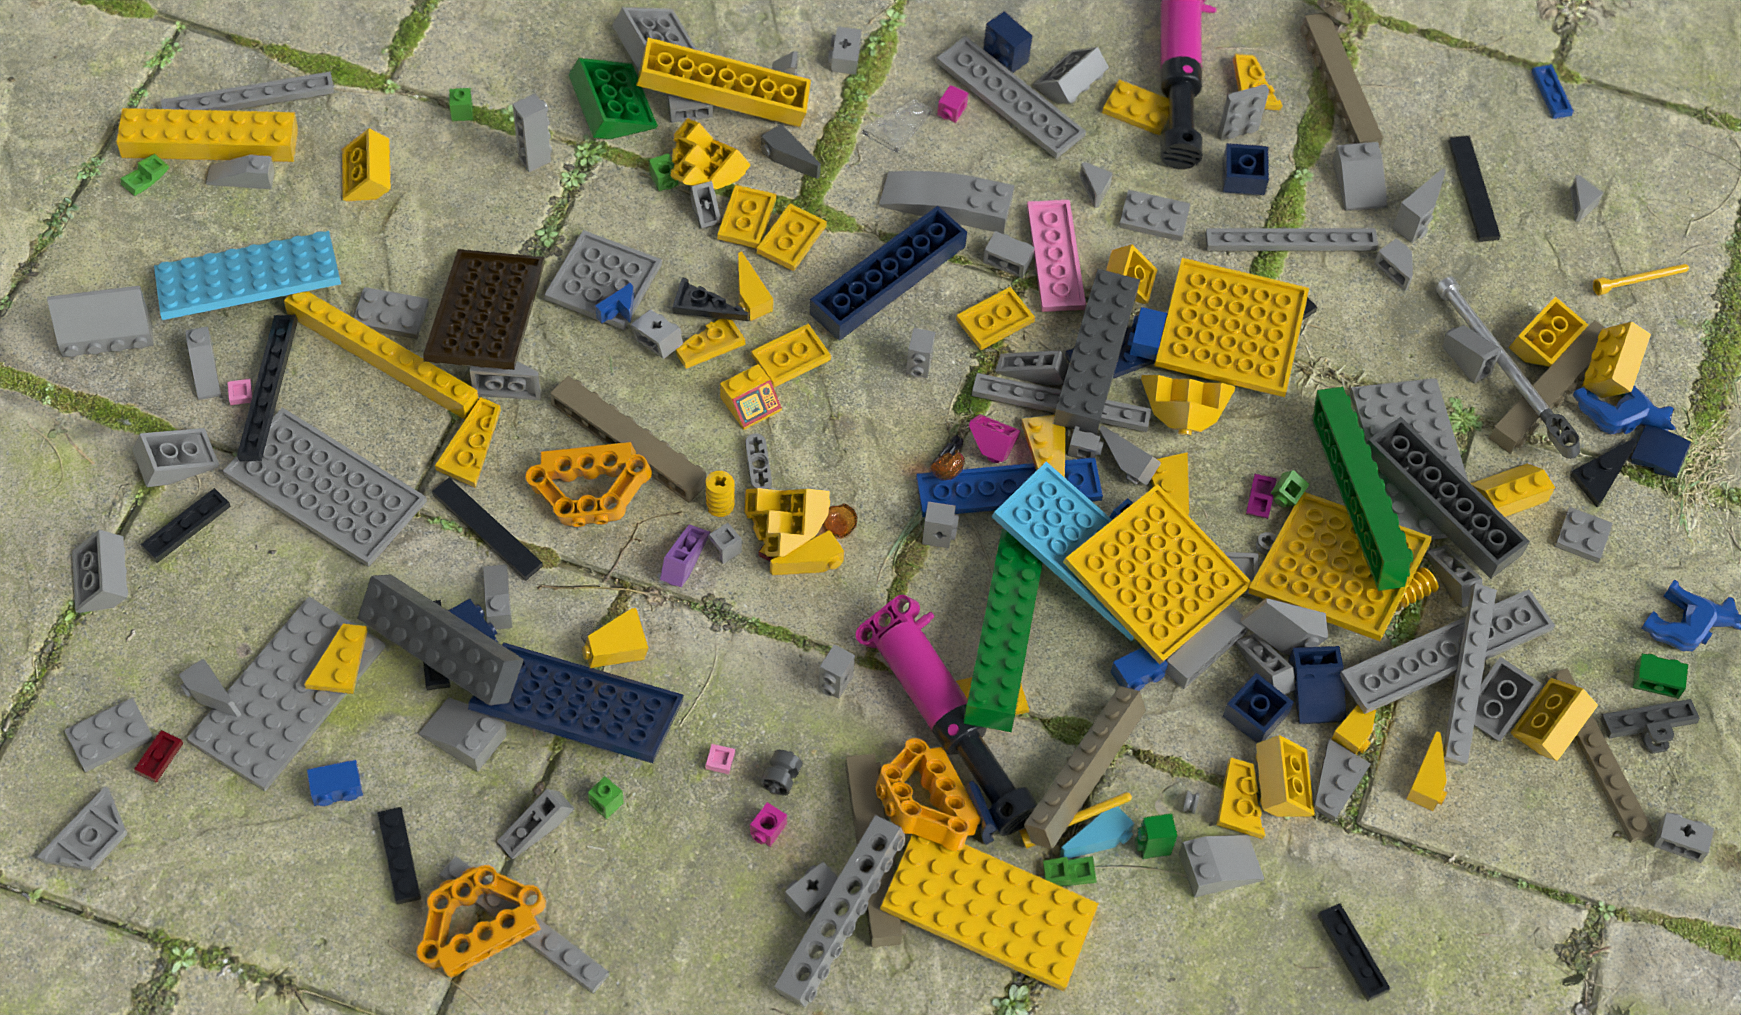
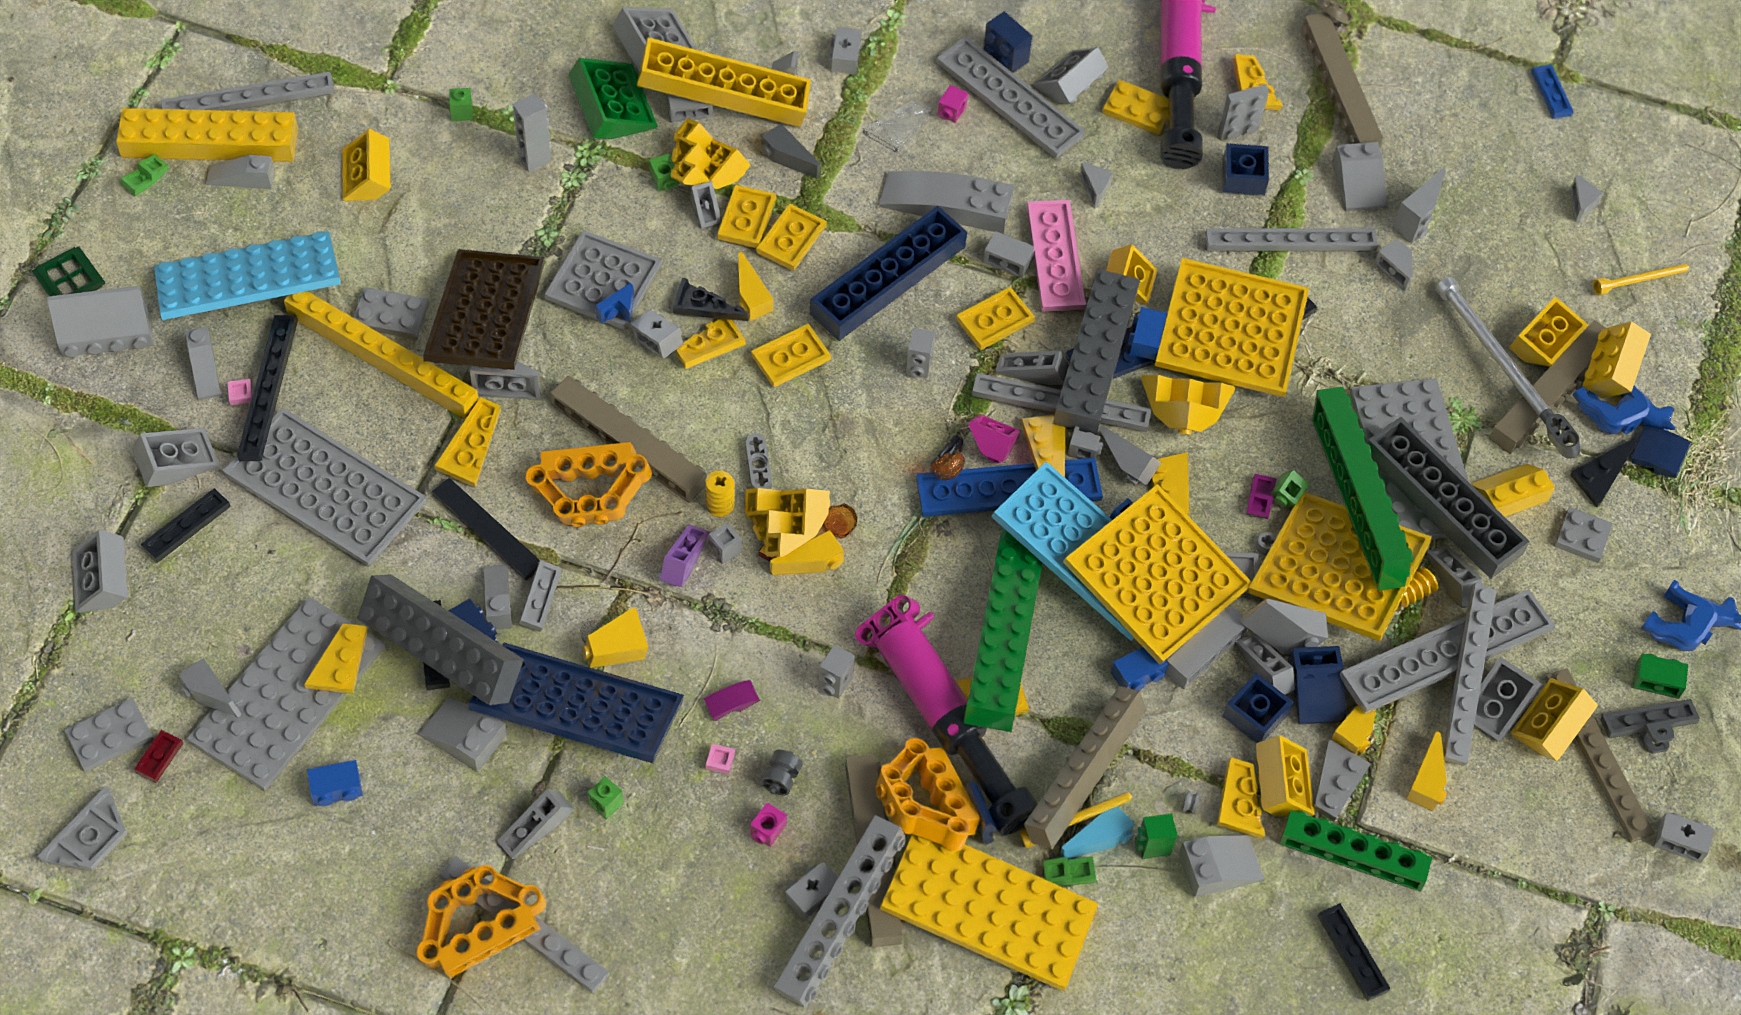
(68, 274): none -> dark green piece
(399, 855): black plate -> none
(540, 596): none -> light grey plate
(731, 698): none -> magenta slope
(750, 396): yellow slope -> none
(940, 525): light grey brick -> none
(1154, 215): light grey plate -> none
(1365, 861): none -> green brick
(1471, 352): light grey slope -> none
(1474, 188): black tile -> none

